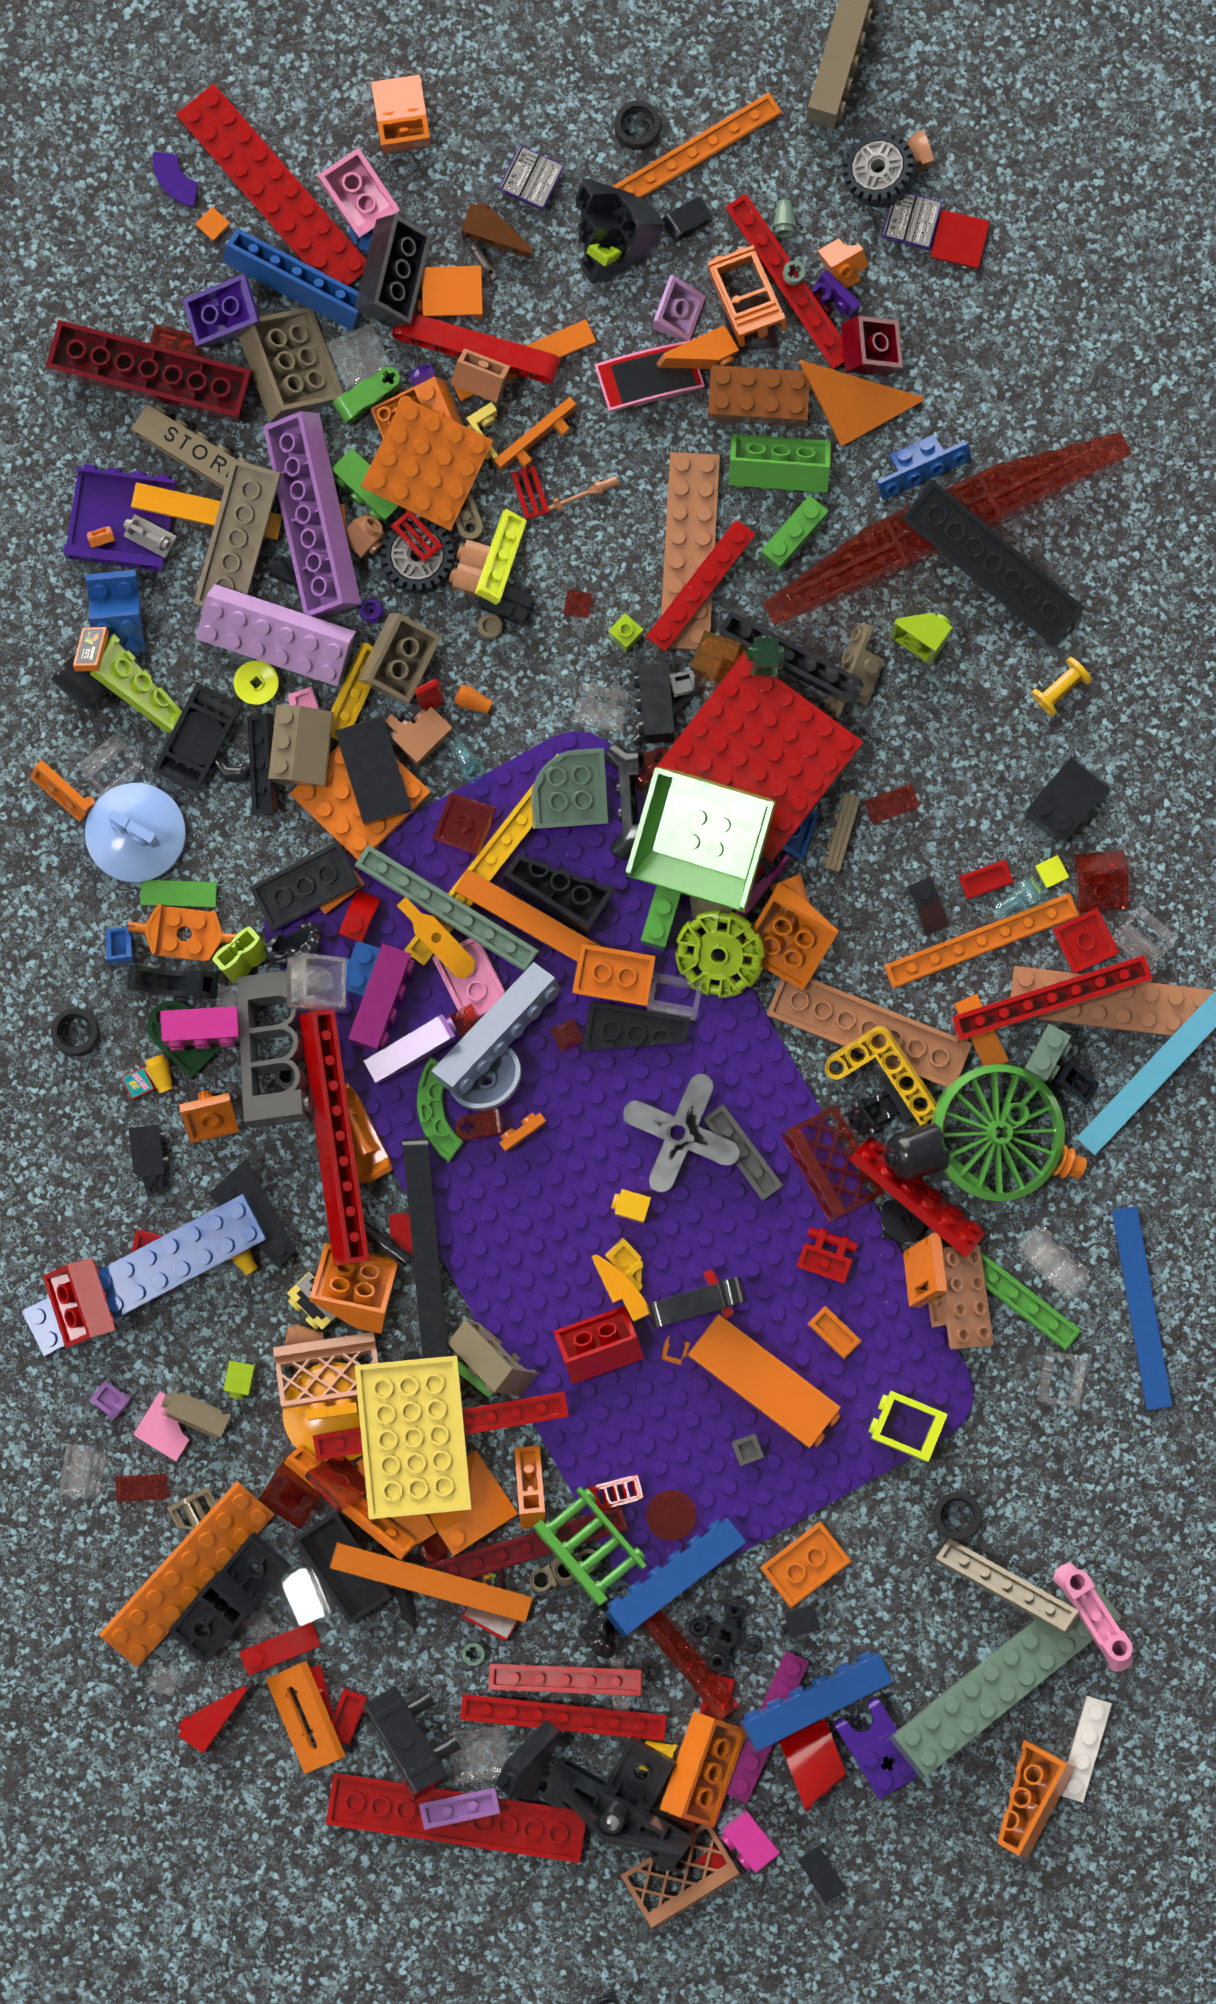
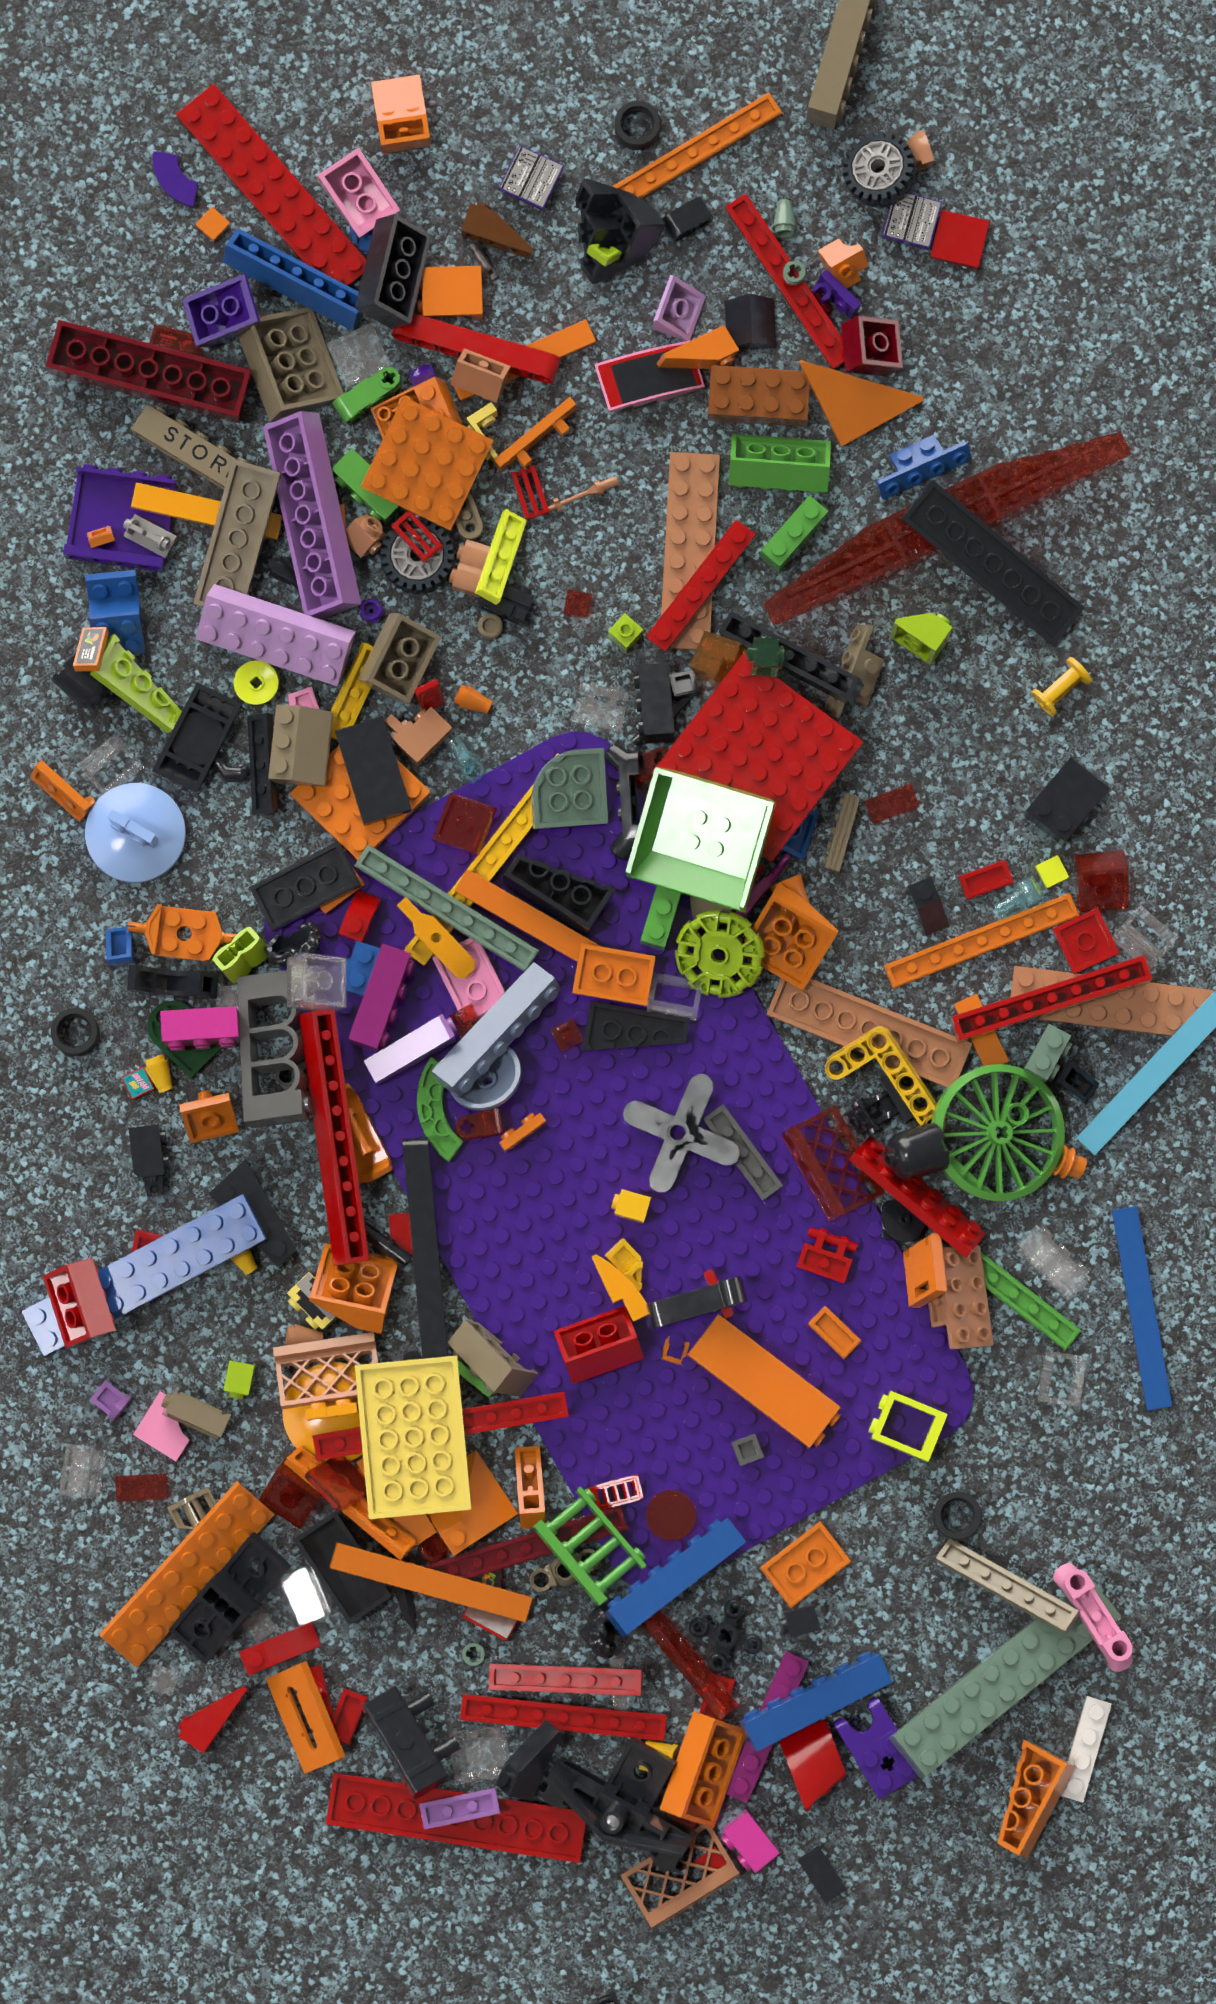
(179, 894): bright green tile -> none
(755, 318): orange door -> none

